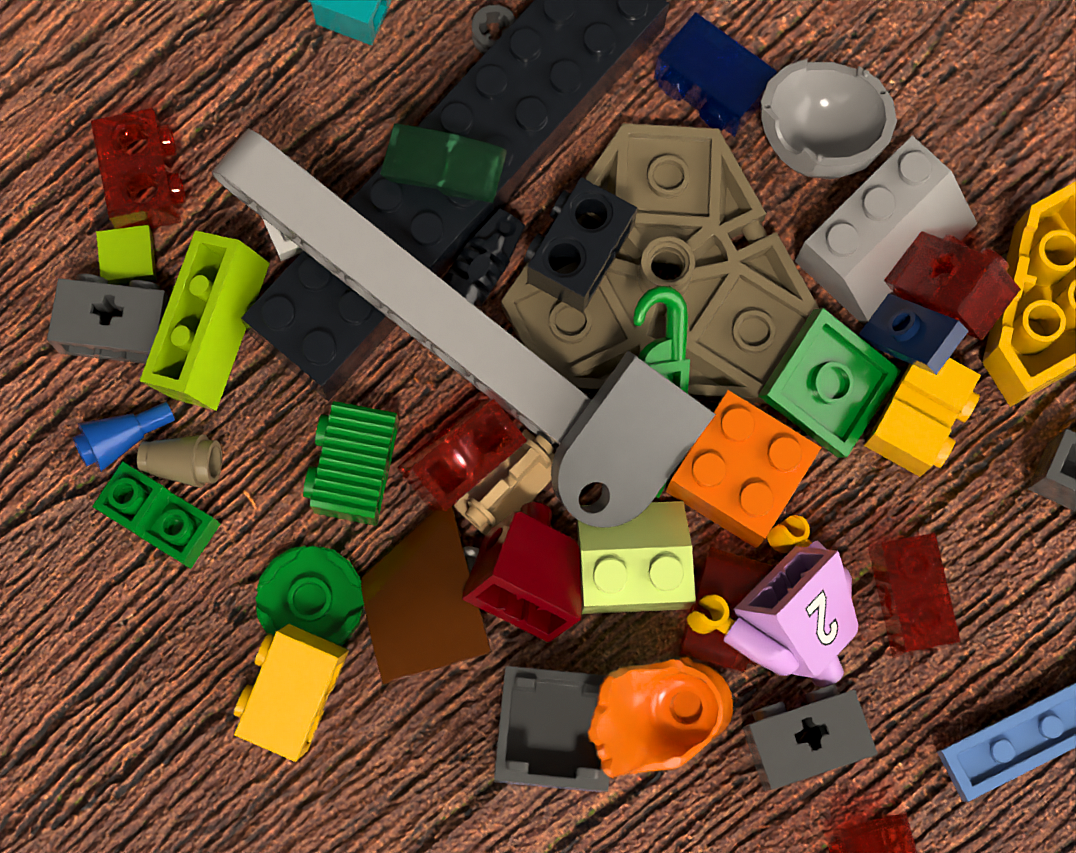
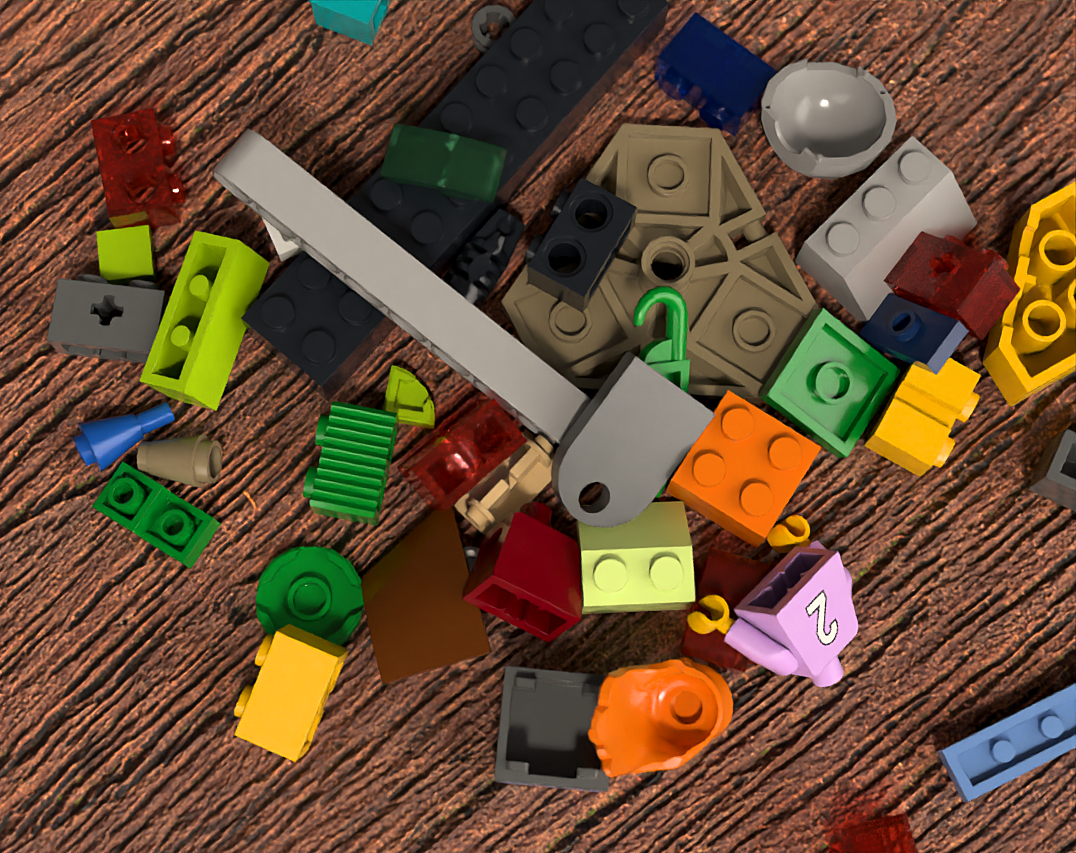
(409, 399): none -> lime tile
(842, 737): dark grey brick -> none
(914, 595): clear red brick -> none

